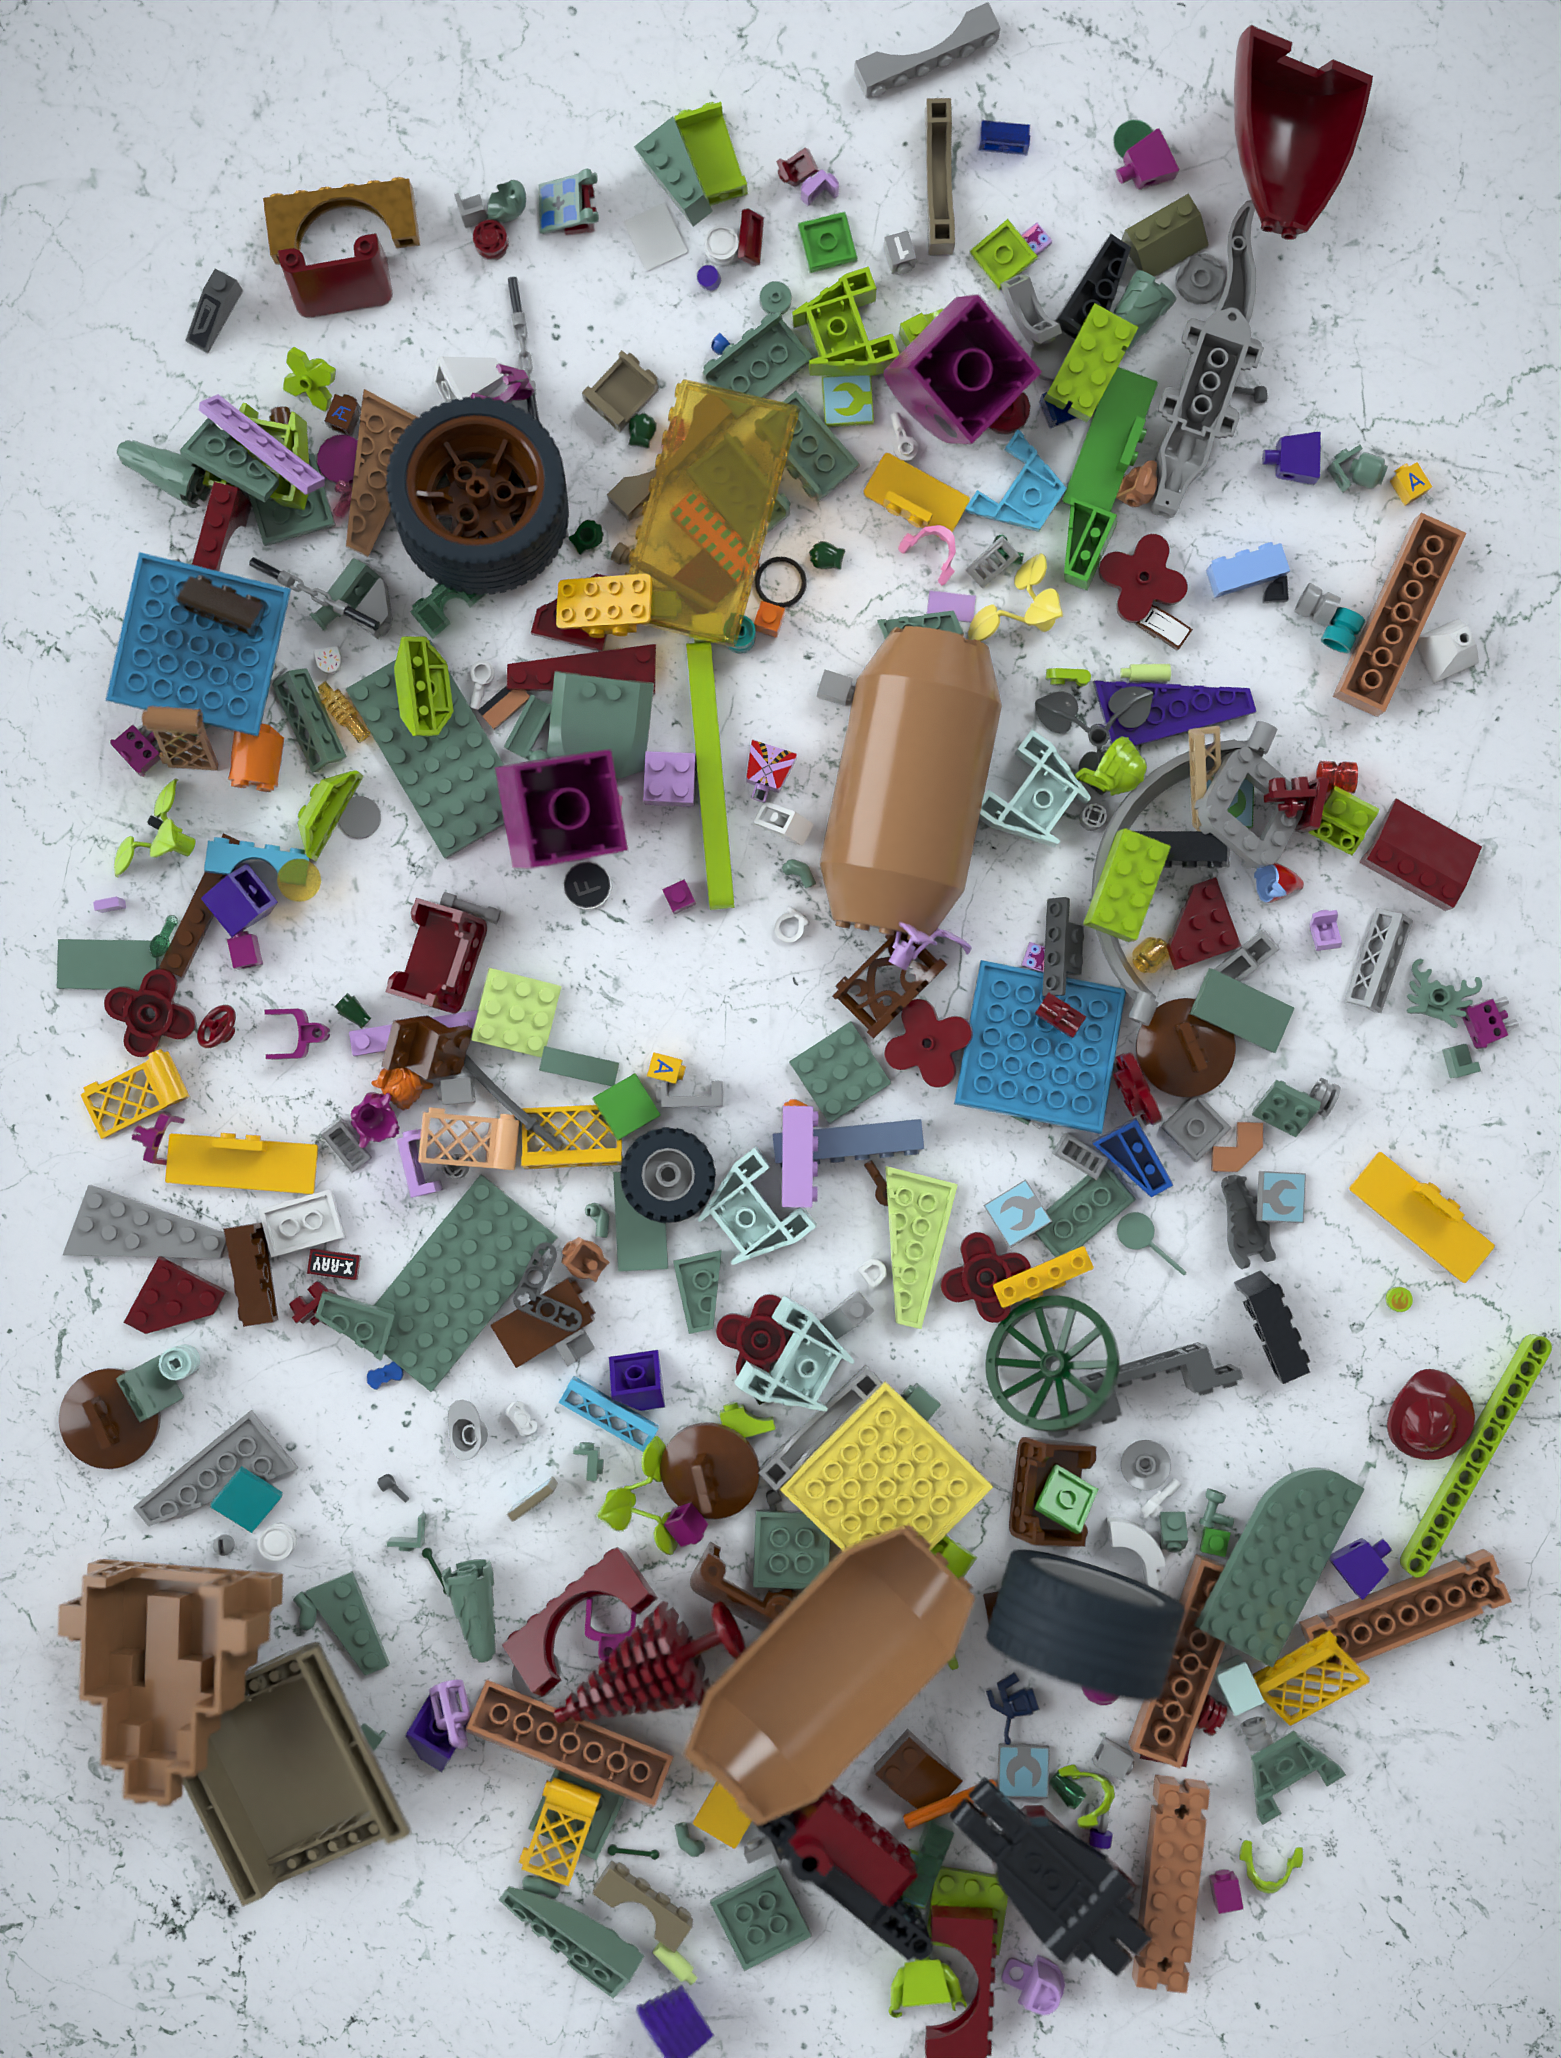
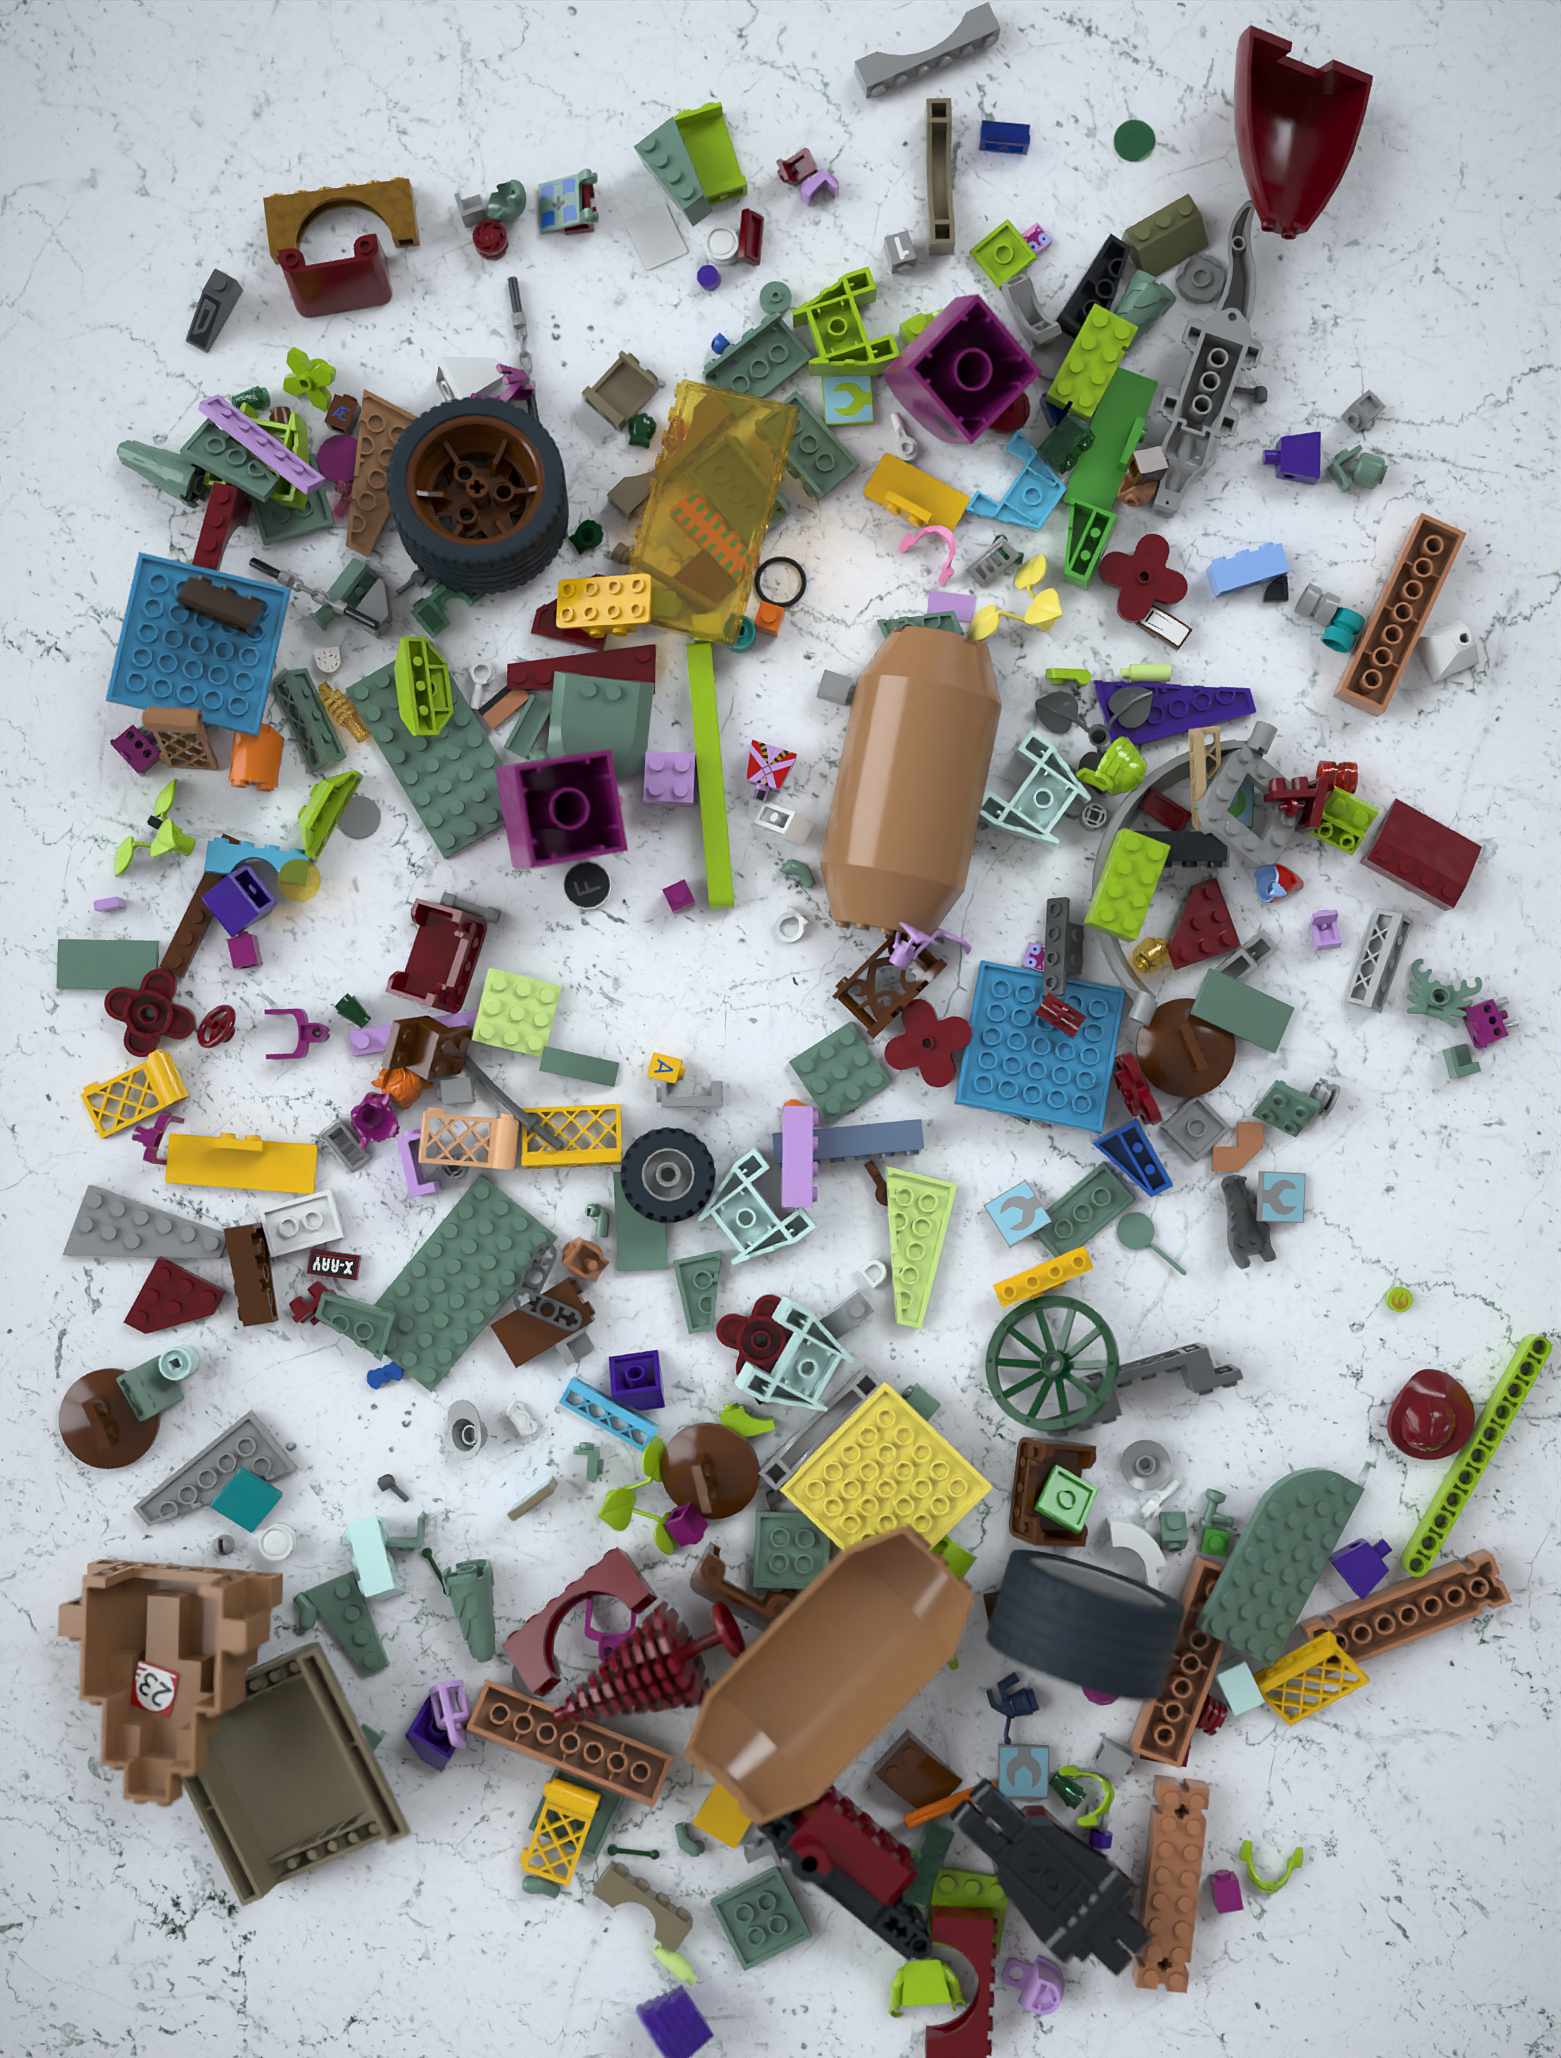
(154, 1688): none -> sticker
(160, 943): clear green piece -> none
(256, 397): none -> clear green cone
(374, 1559): none -> light aqua wedge
(417, 577): none -> dark grey hand
(588, 1945): sand green wedge -> none
(626, 1107): bright green tile -> none
(826, 556): dark green animal -> none
(827, 242): bright green tile -> none
(965, 1281): dark red plant -> none
(1066, 443): none -> clear green brick
(1103, 1160): light grey slope -> none
(1147, 465): none -> brick
(1148, 162): magenta torso -> none
(1164, 810): none -> dark red tile
(1256, 1732): light grey wheel -> none
(1274, 1326): black wedge -> none
(1283, 1765): sand green wing -> none
(1362, 411): none -> light grey bracket
(1410, 482): yellow brick -> none
(1422, 1216): yellow bracket -> none

